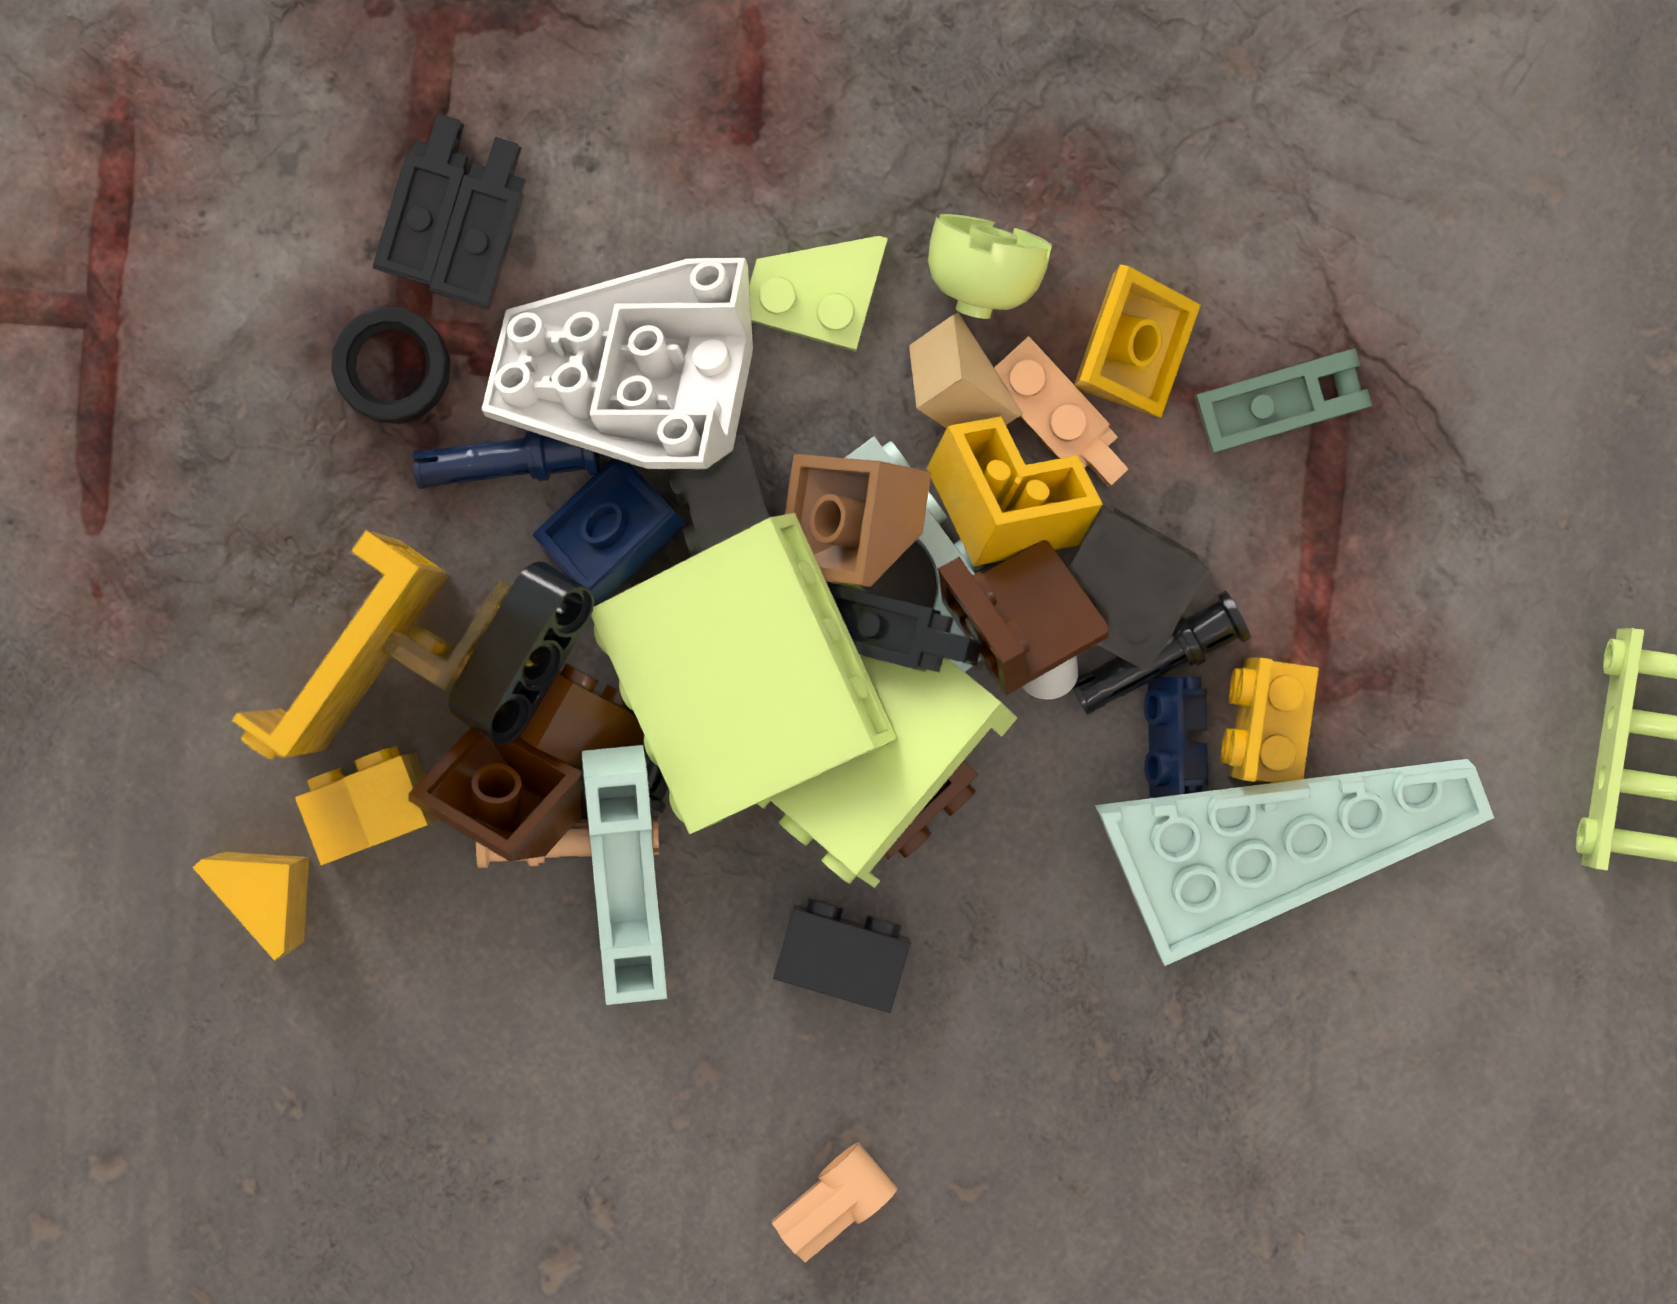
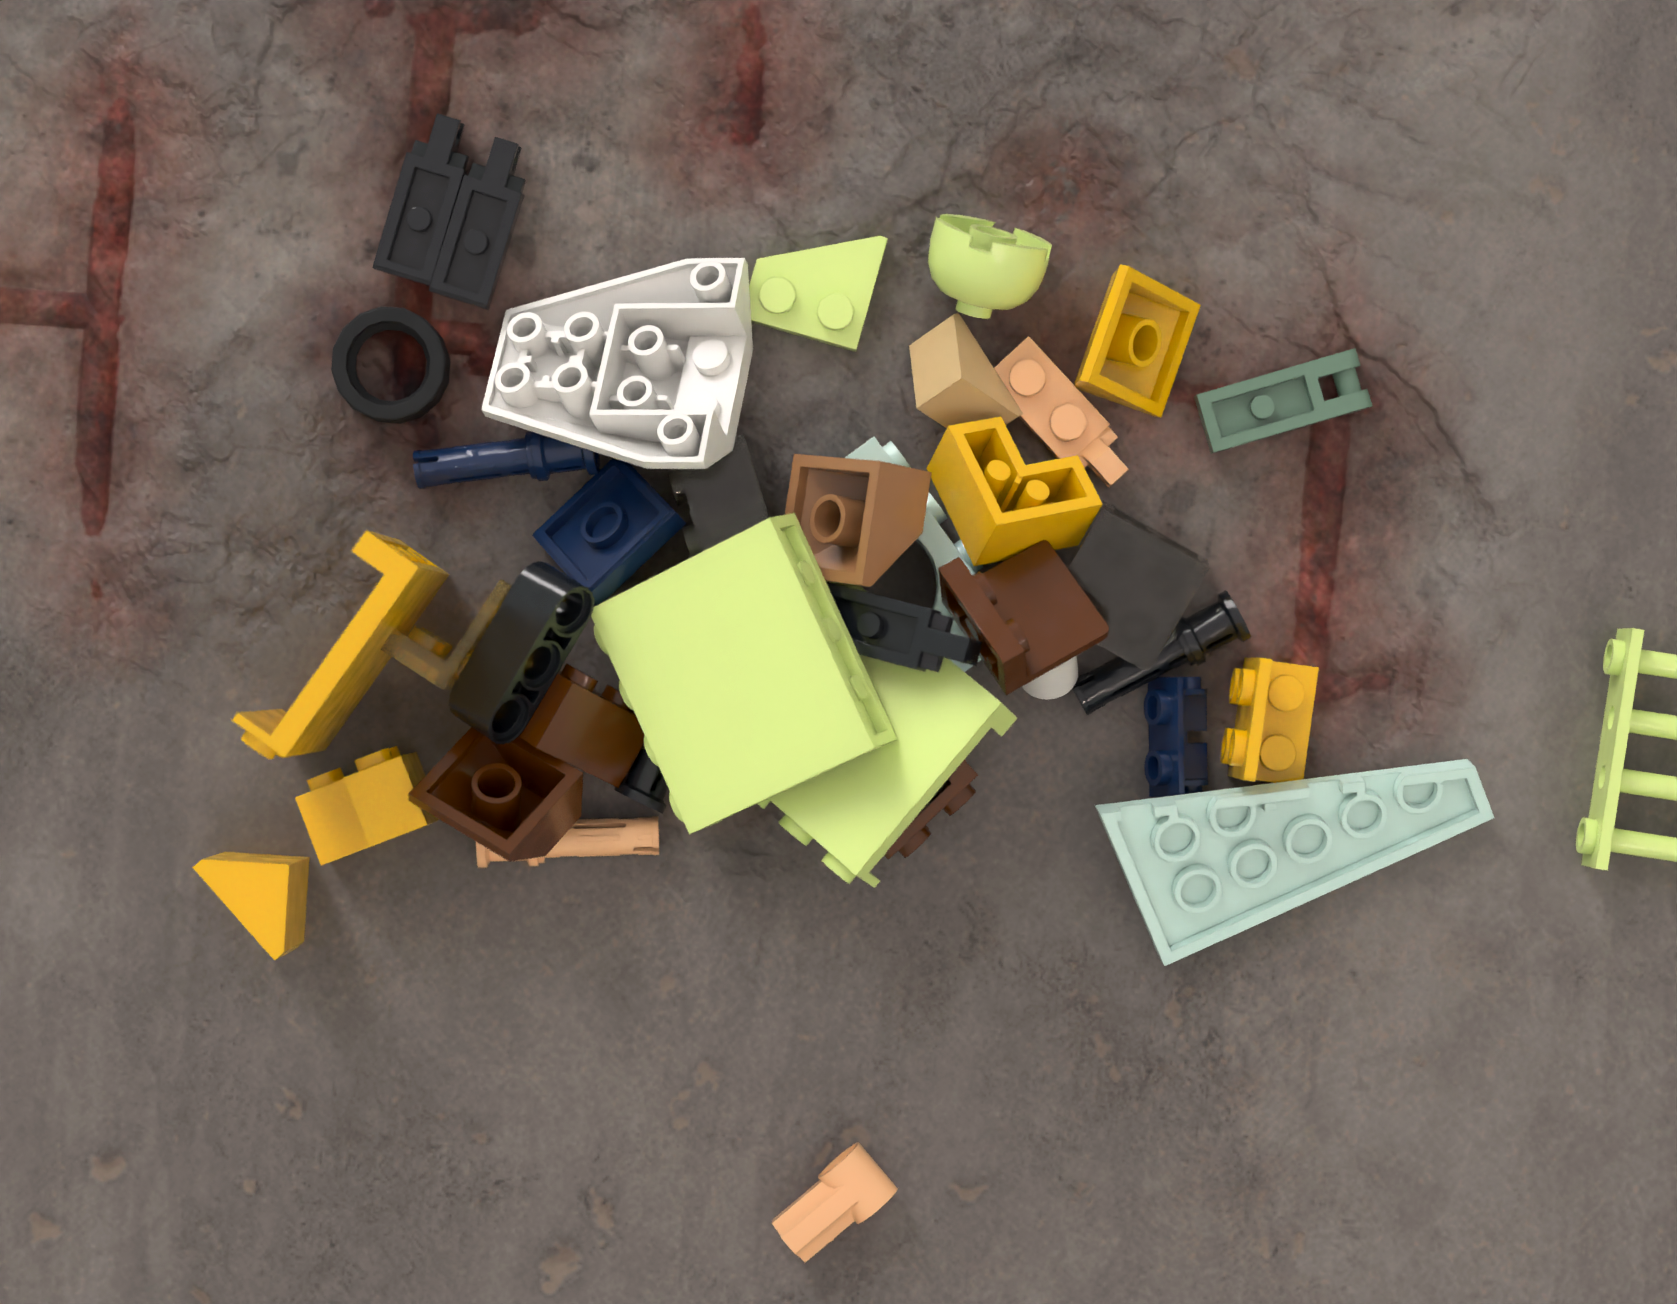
(624, 874): light aqua arch -> none
(843, 956): black brick -> none

